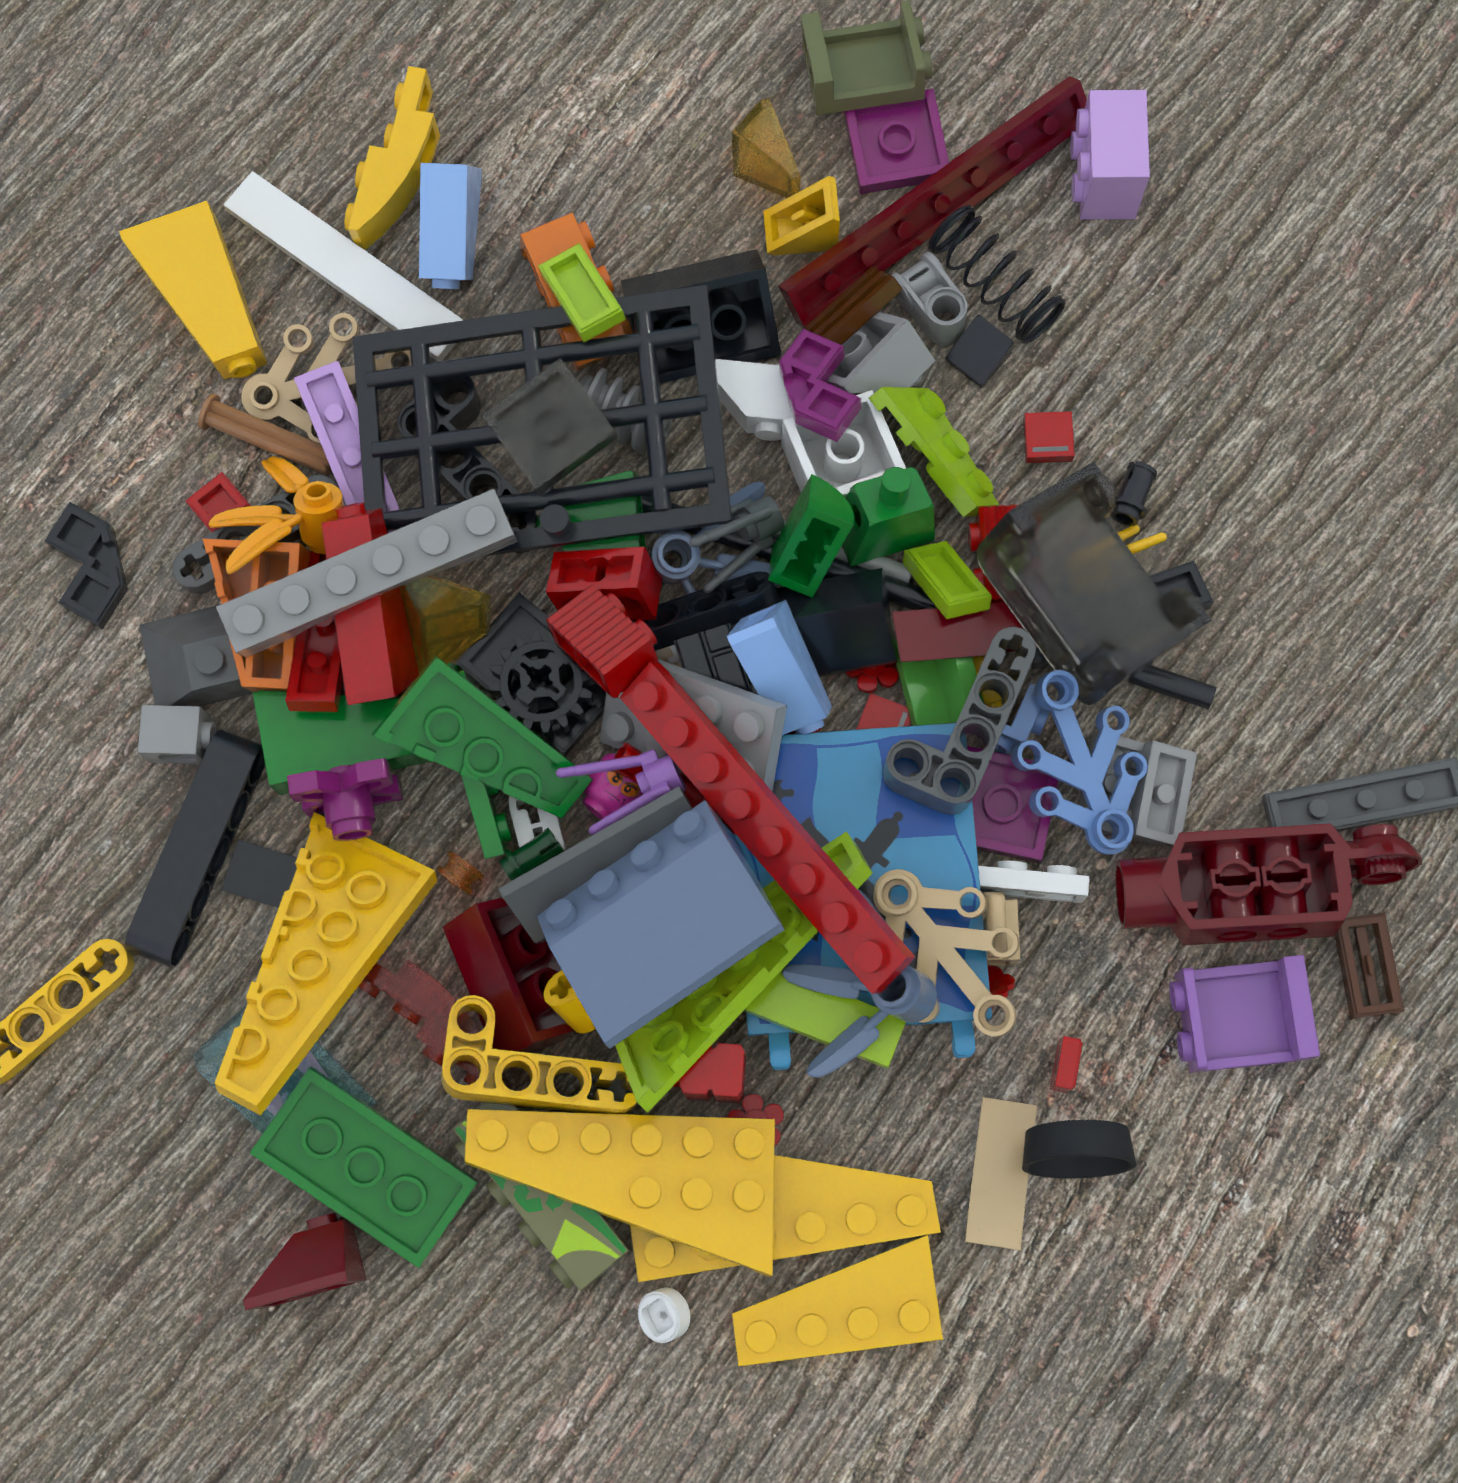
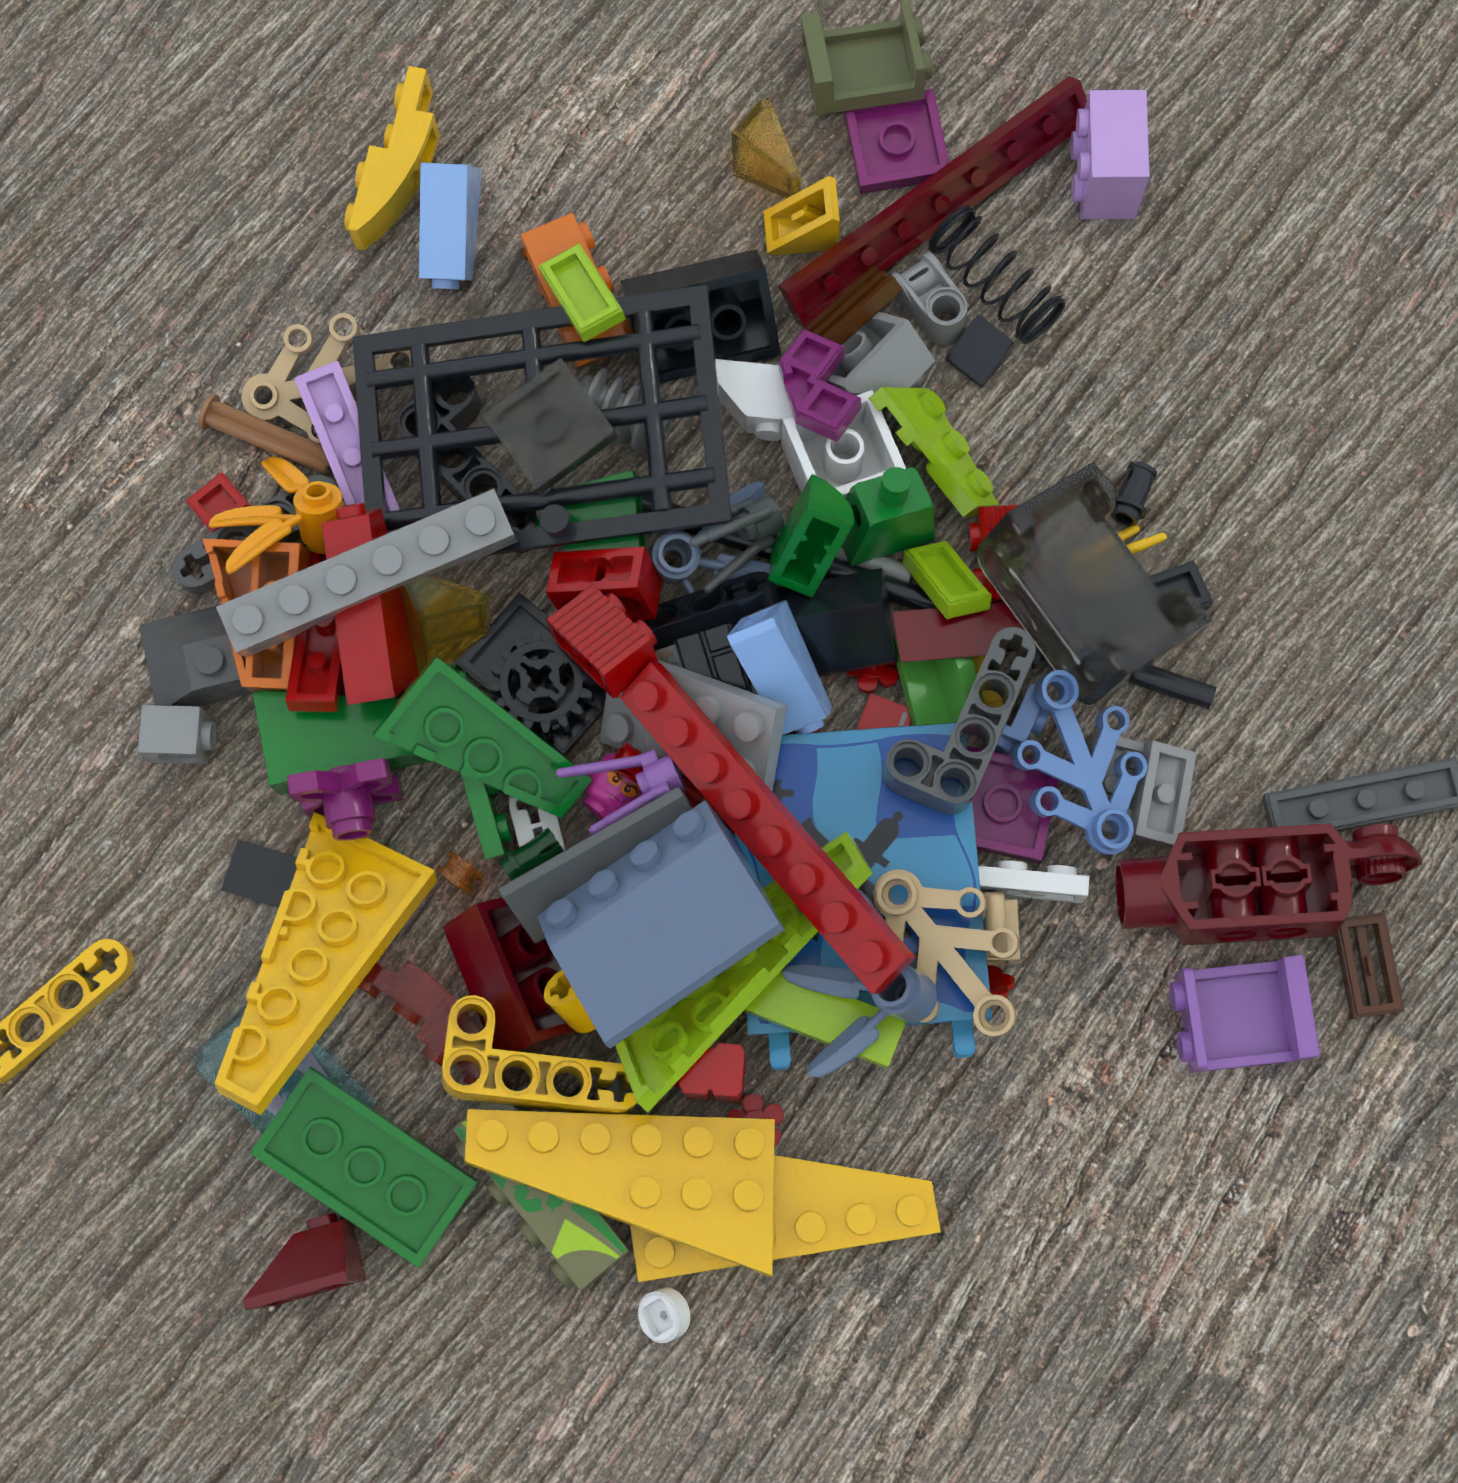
(101, 579): black tile -> none
(196, 277): yellow slope -> none
(196, 849): black beam -> none
(336, 259): white tile -> none
(854, 1309): yellow wing -> none
(998, 1176): tan sticker -> none
(1048, 437): red tile -> none
(1066, 1064): red tile -> none
(1078, 1149): black tyre -> none

